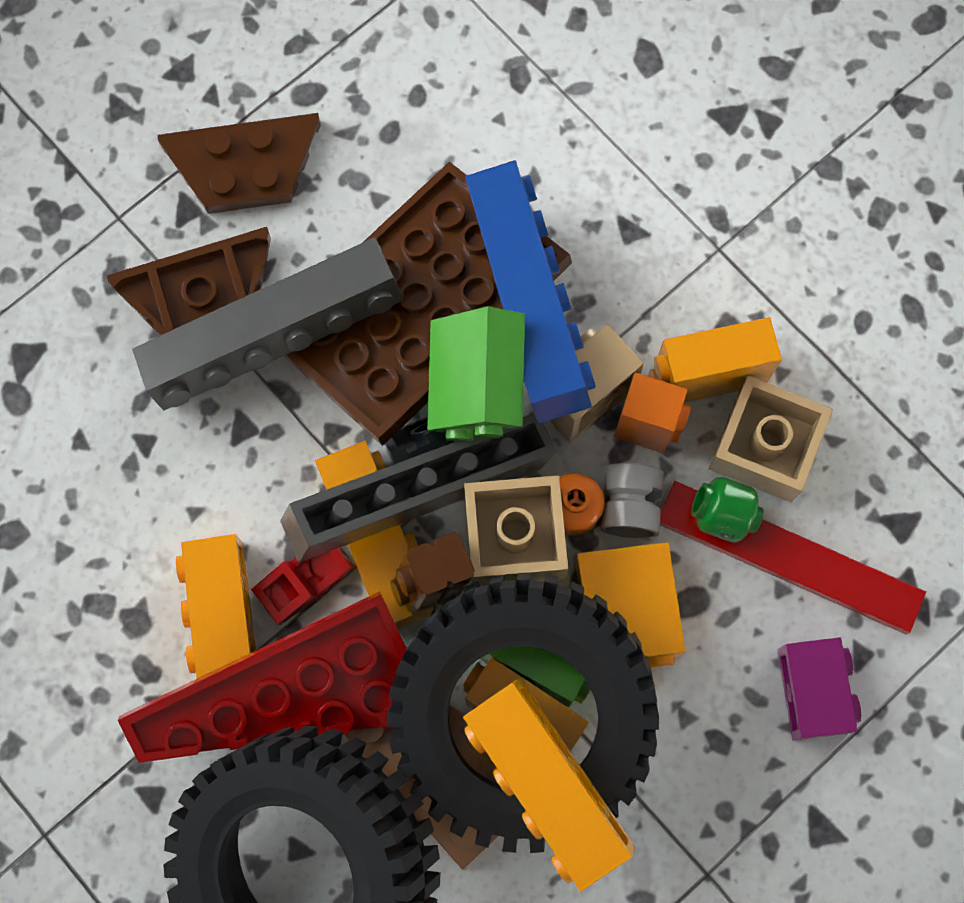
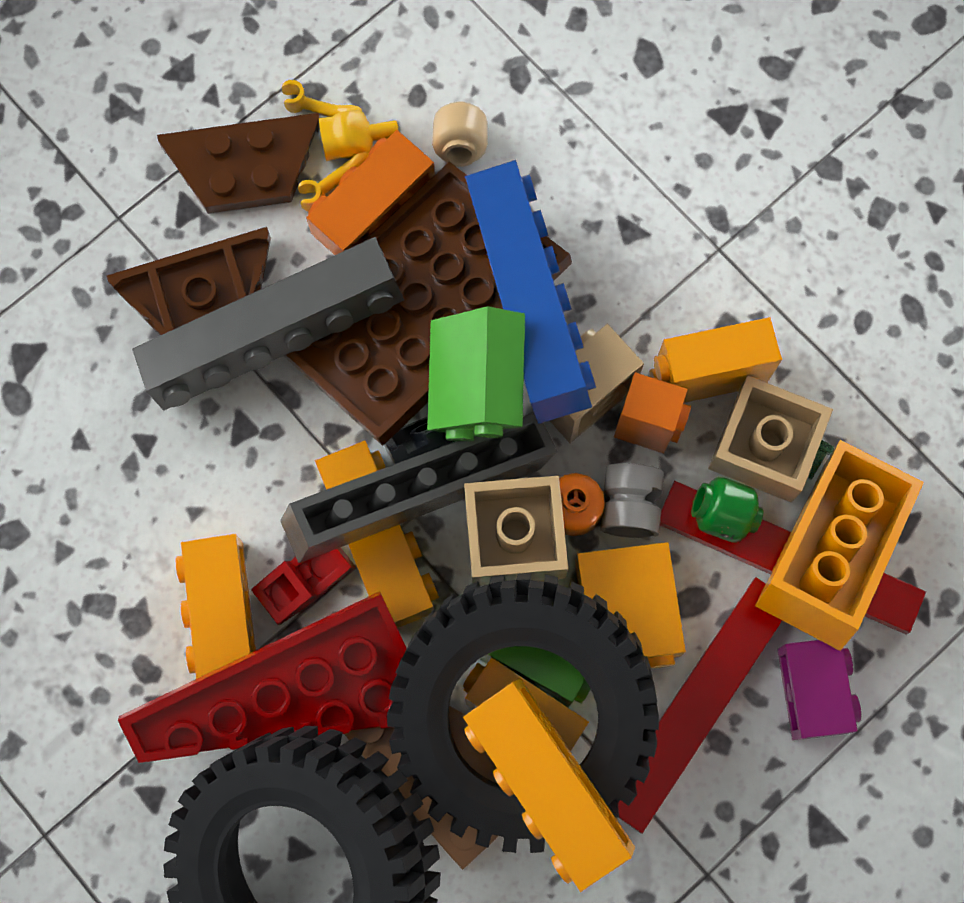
(343, 133): none -> yellow piece
(369, 193): none -> orange brick
(432, 573): reddish brown brick -> none
(460, 133): none -> tan head
(701, 702): none -> red tile
(824, 448): none -> clear green piece
(840, 545): none -> light orange brick

